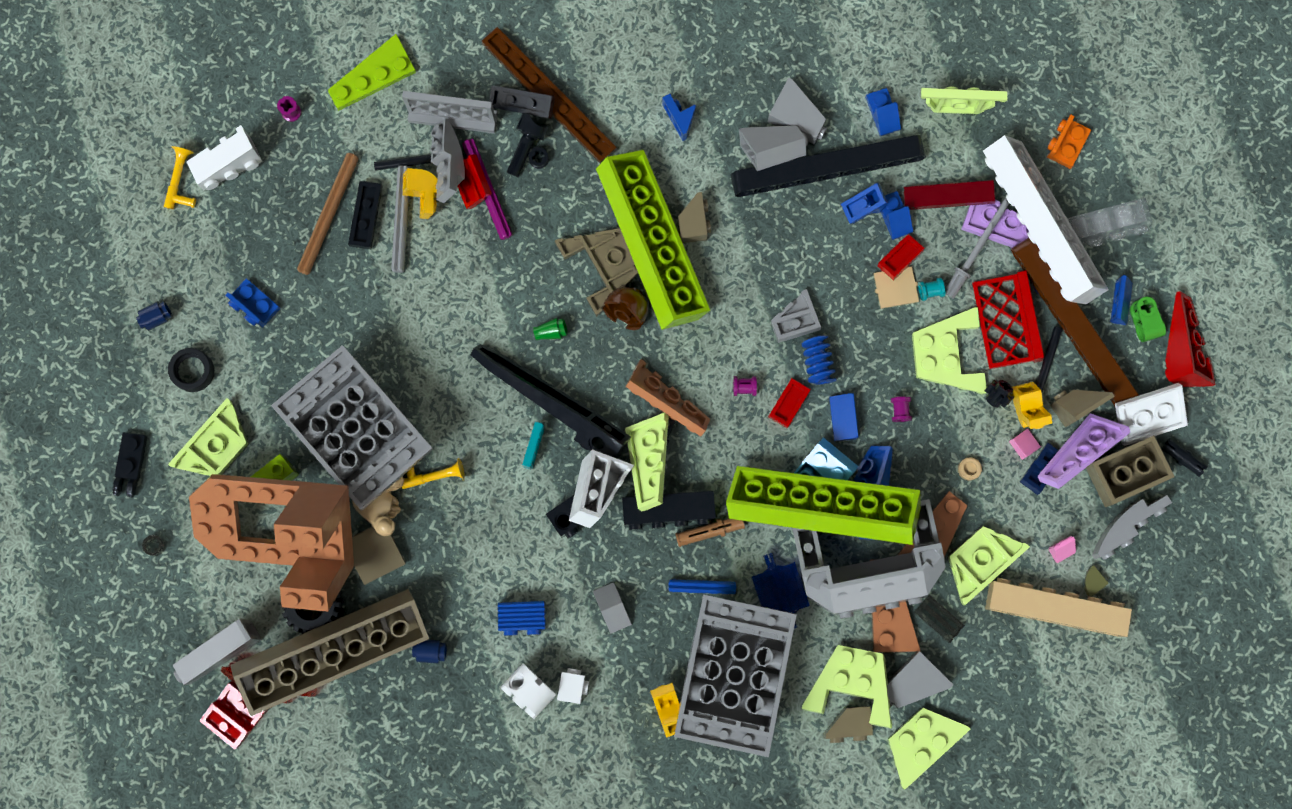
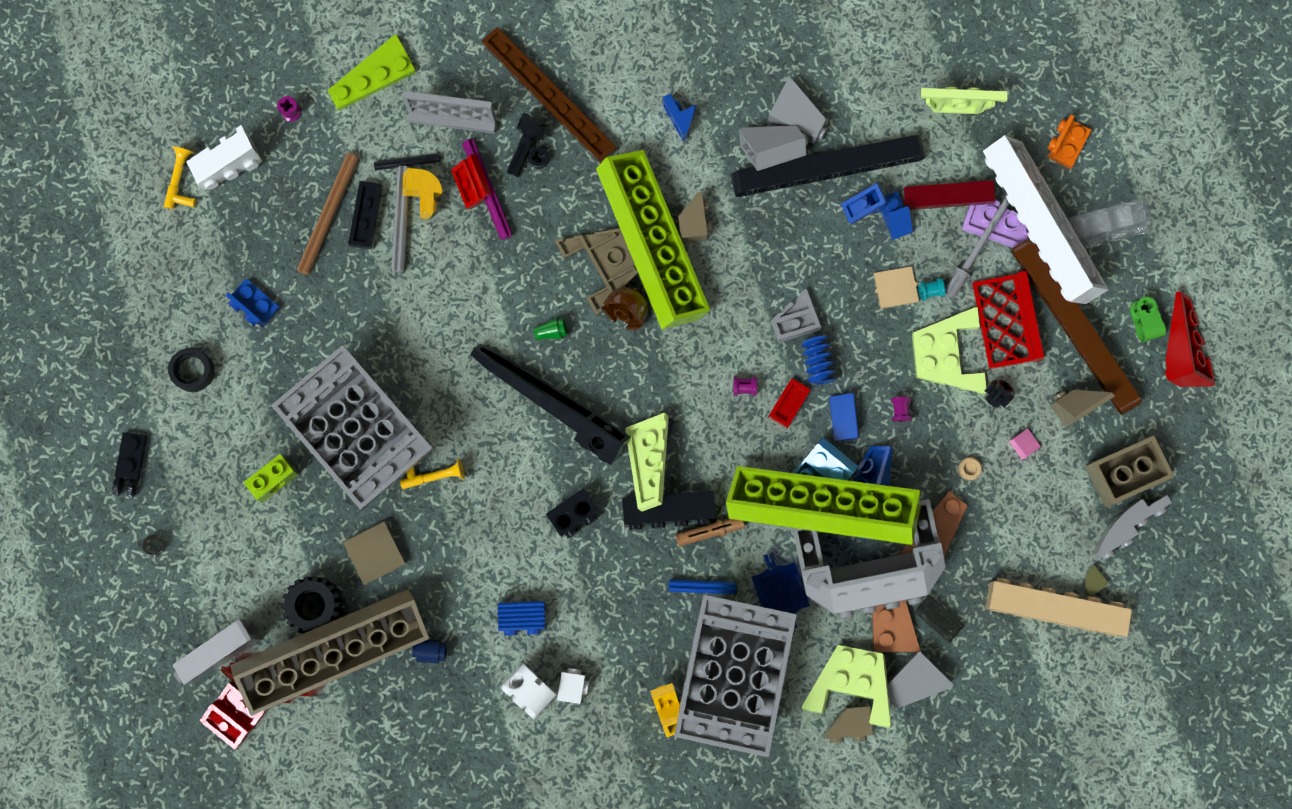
(153, 315): dark blue brick -> none
(214, 444): yellowish green wing -> none
(309, 533): nougat bracket -> none
(383, 510): tan head -> none
(448, 157): light grey slope -> none
(522, 101): black plate -> none
(533, 445): teal tile -> none
(596, 486): white wedge -> none
(612, 608): light grey slope -> none
(666, 399): nougat wing -> none
(884, 112): blue slope -> none
(901, 257): red tile -> none
(922, 743): yellowish green wing -> none
(982, 560): yellowish green wing -> none
(1030, 406): yellow brick -> none
(1030, 478): dark blue slope -> none
(1048, 358): black bar -> none
(1063, 549): bright pink slope -> none
(1083, 447): lavender wing -> none
(1121, 301): blue slope -> none
(1152, 413): white tile -> none
(1184, 457): black pin -> none

